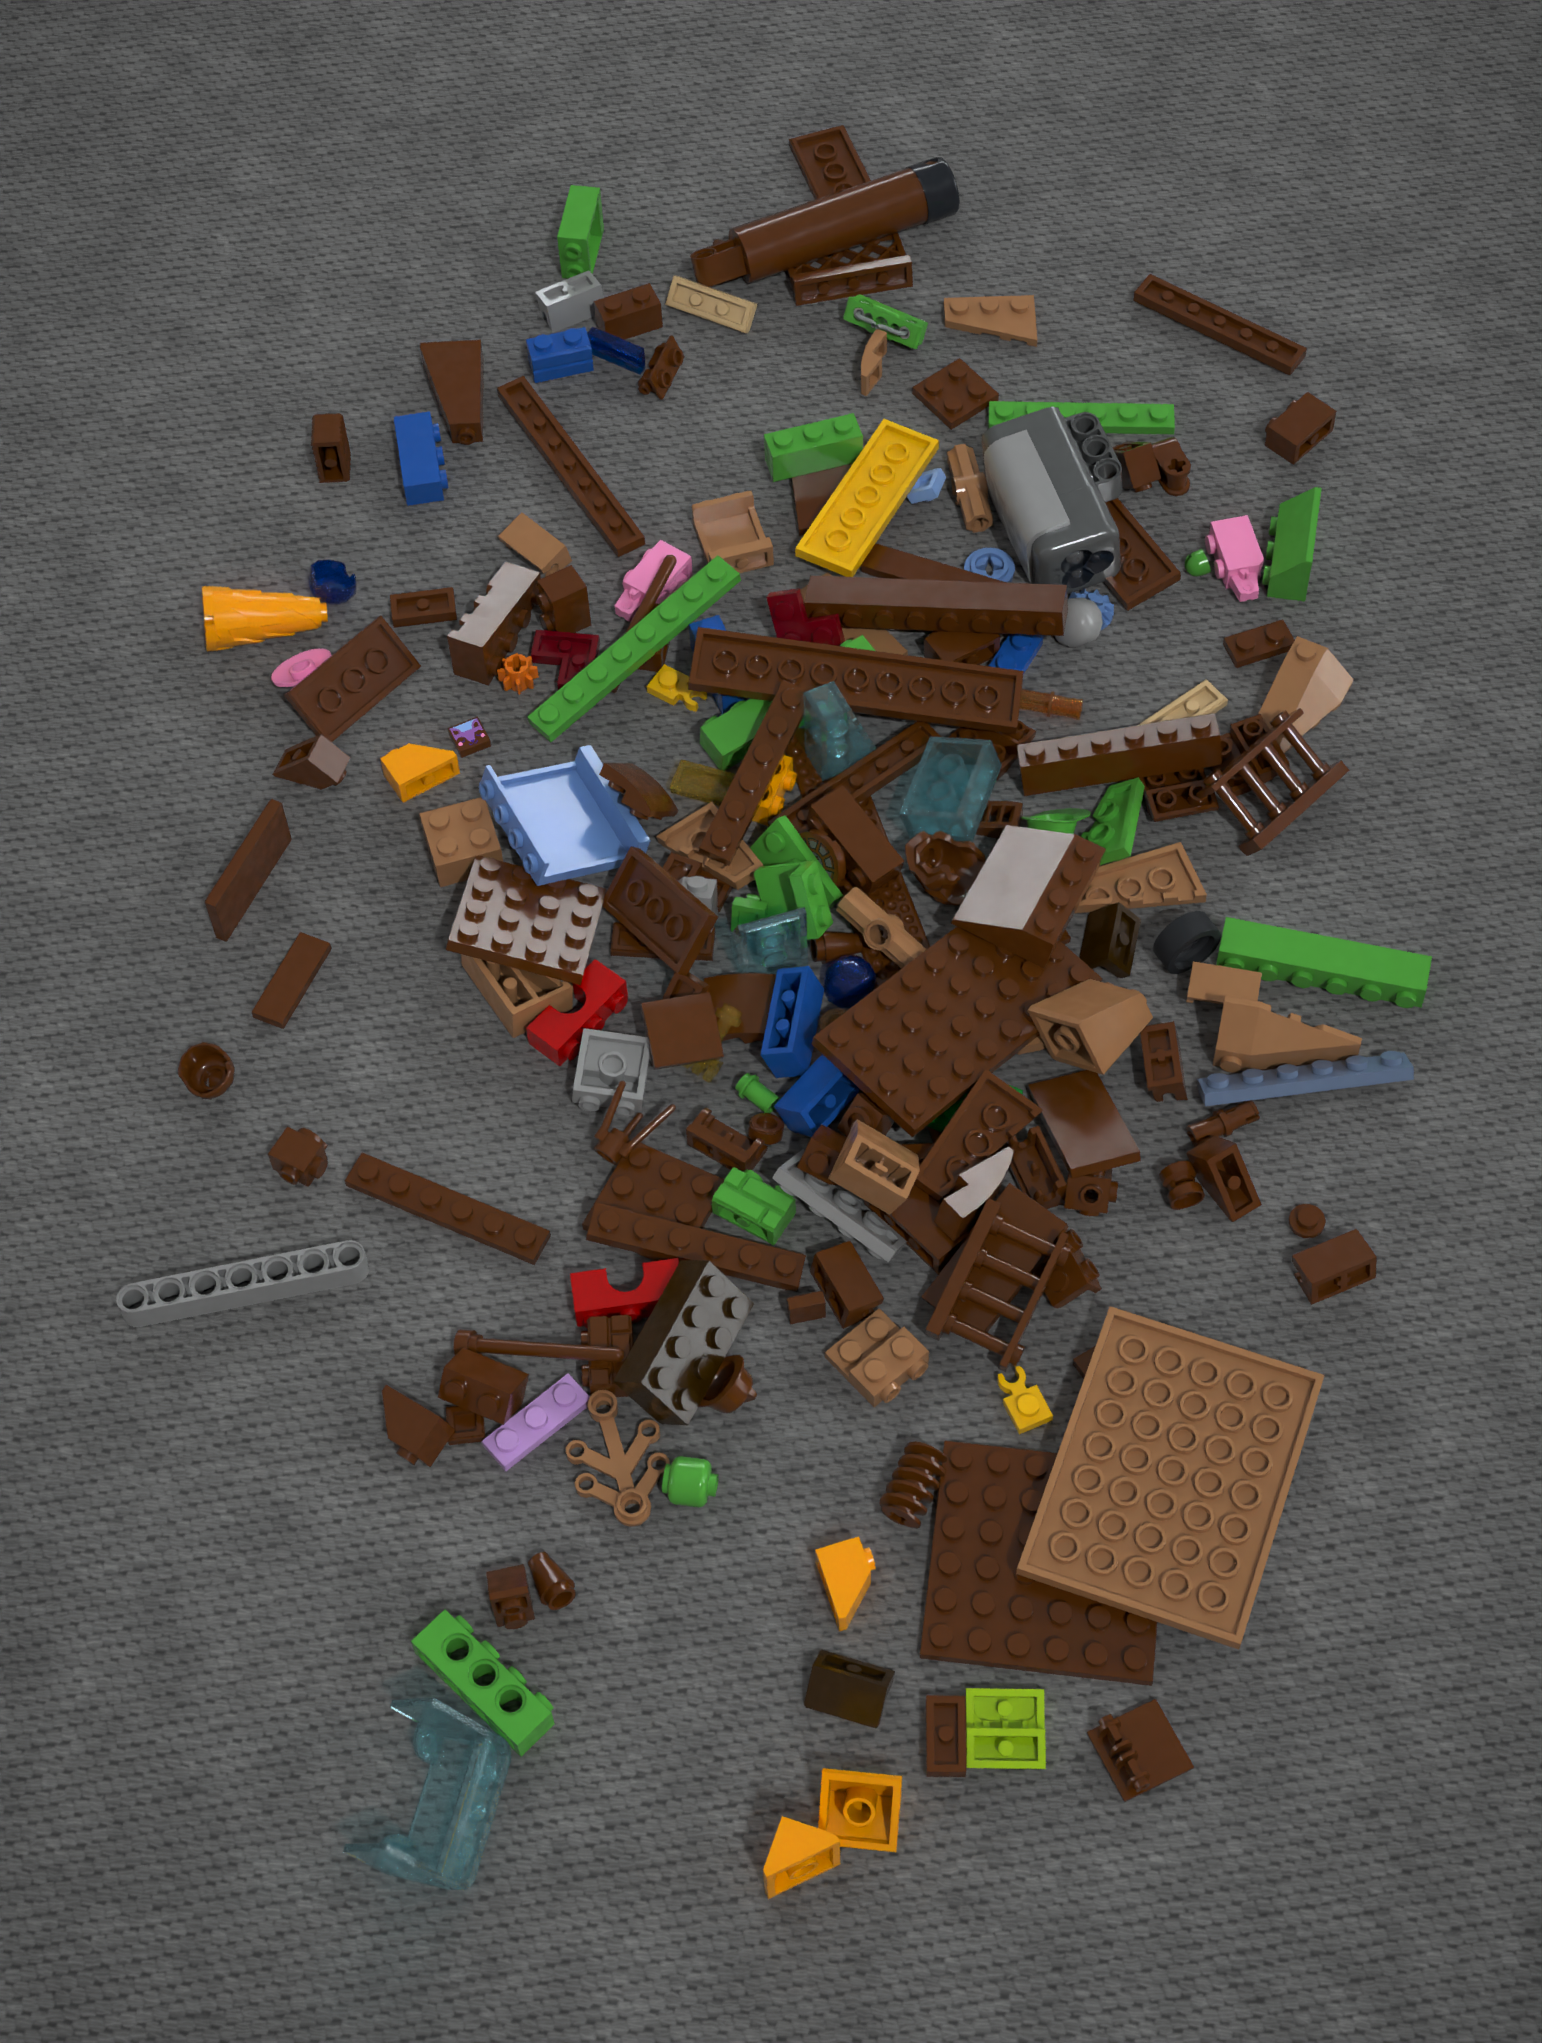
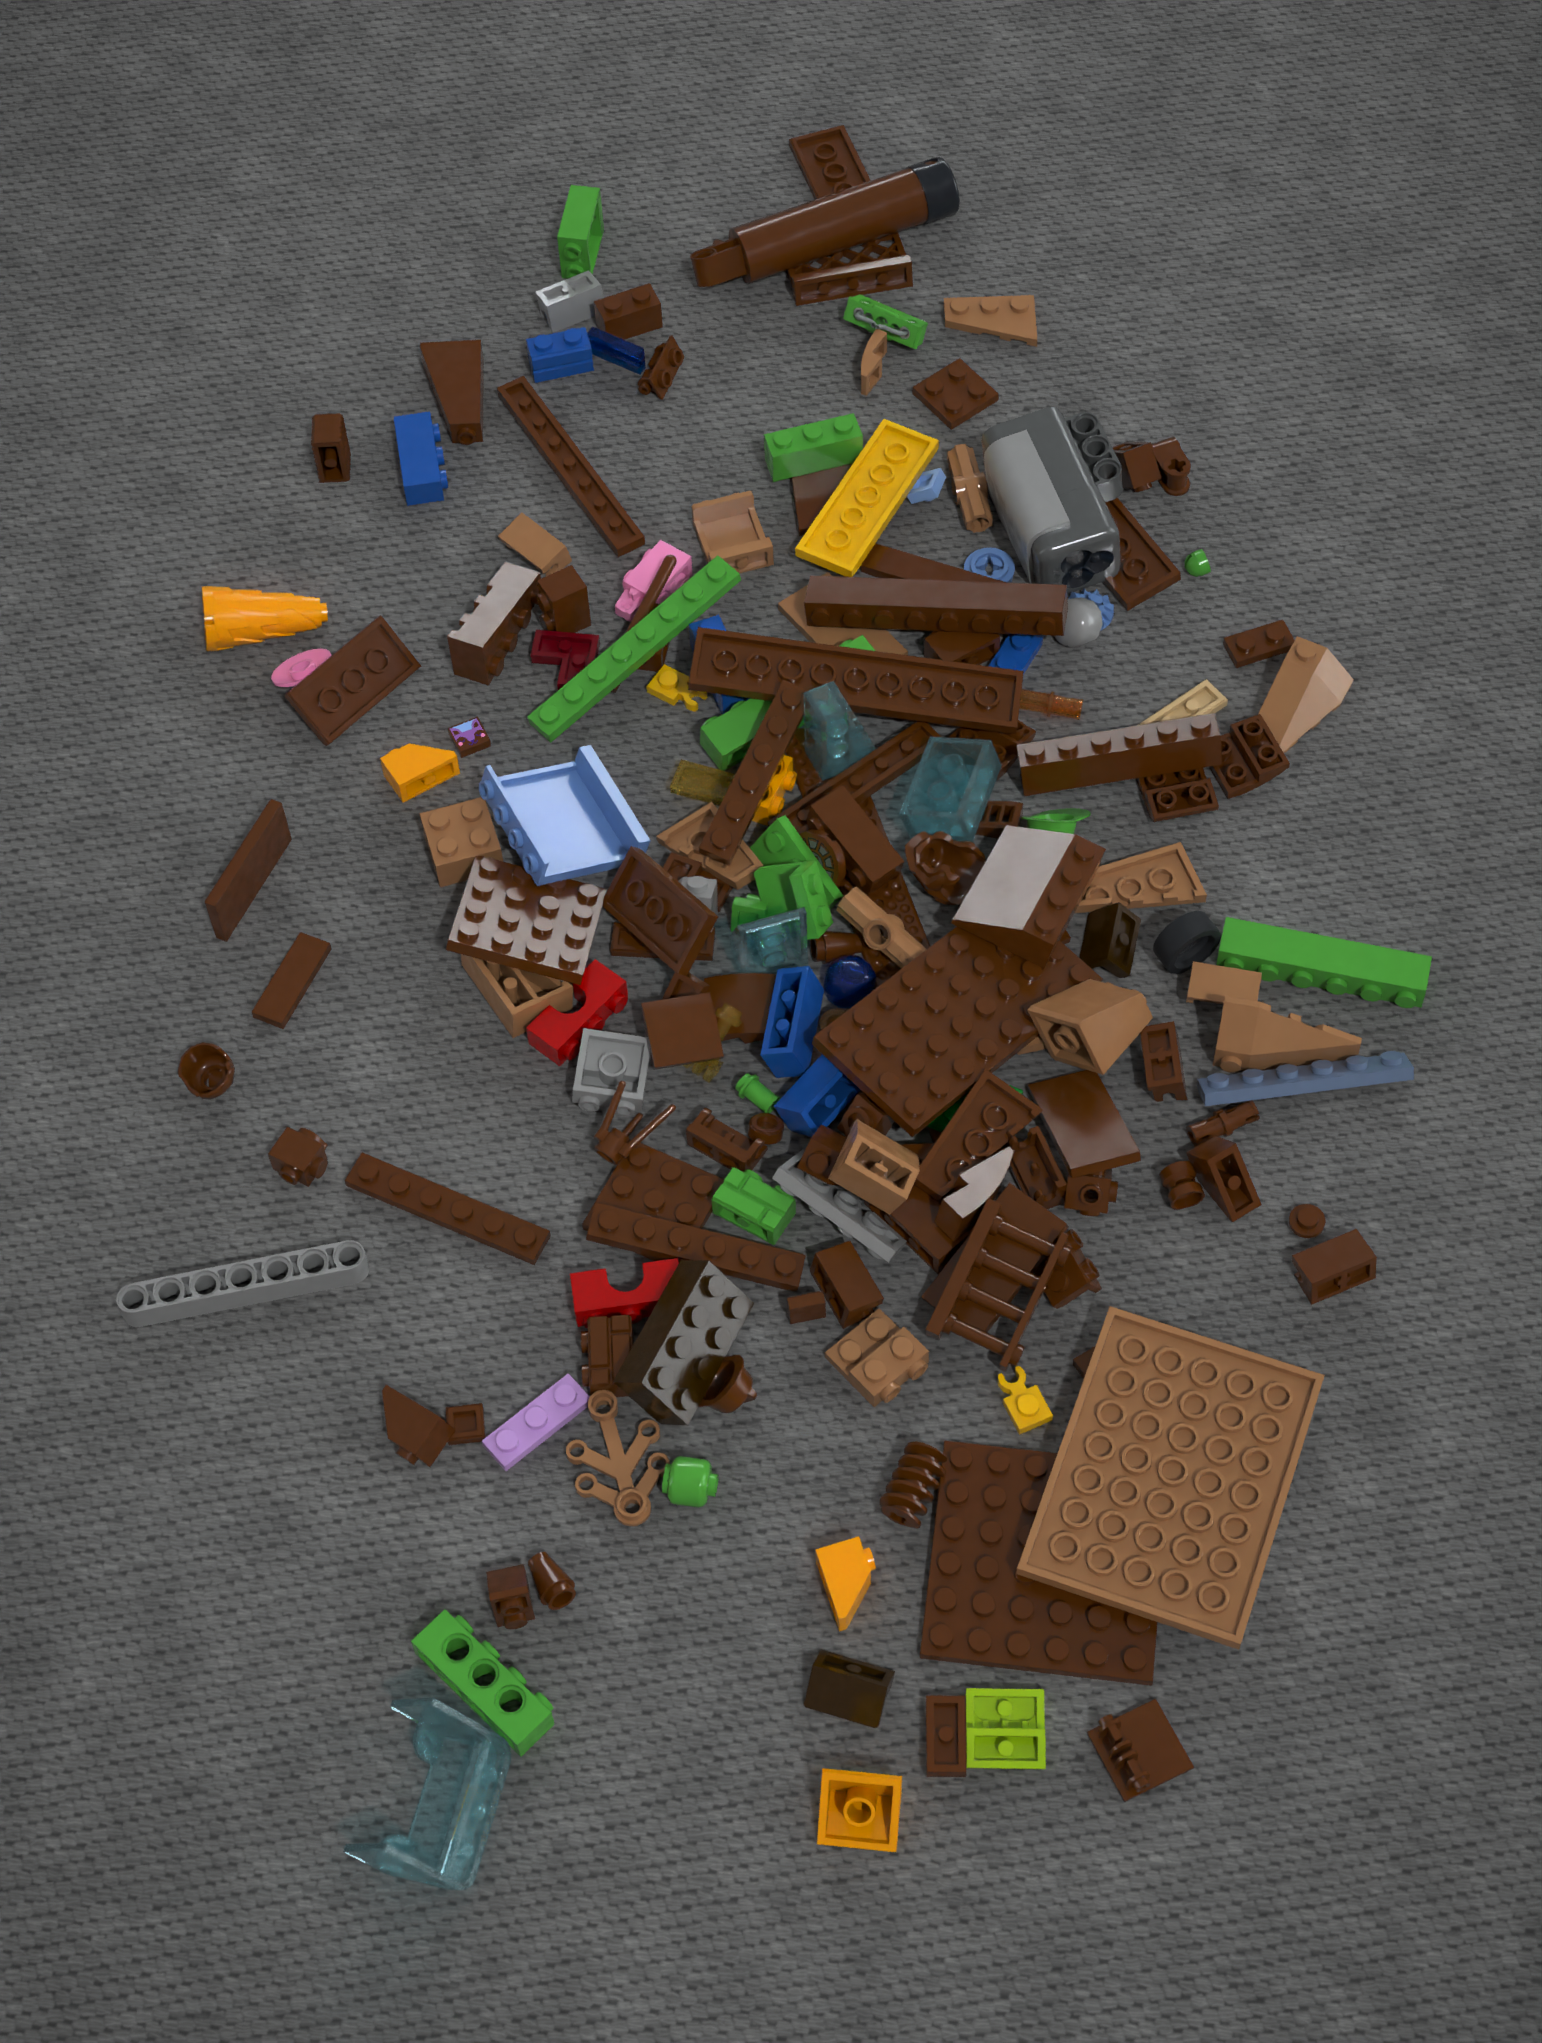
(313, 763): reddish brown slope -> none
(331, 582): clear blue hair -> none
(423, 607): reddish brown plate -> none
(475, 1342): reddish brown piece -> none
(483, 1386): reddish brown brick -> none
(517, 673): orange gear -> none
(641, 791): reddish brown slope -> none
(711, 304): tan tile -> none
(792, 621): dark red plate -> none
(798, 1855): light orange slope -> none
(1114, 417): bright green plate -> none
(1117, 820): bright green wing -> none
(1220, 324): reddish brown plate -> none
(1236, 556): bright pink hinge -> none
(1292, 546): bright green slope -> none
(1299, 427): reddish brown brick -> none
(1301, 794): reddish brown fence -> none

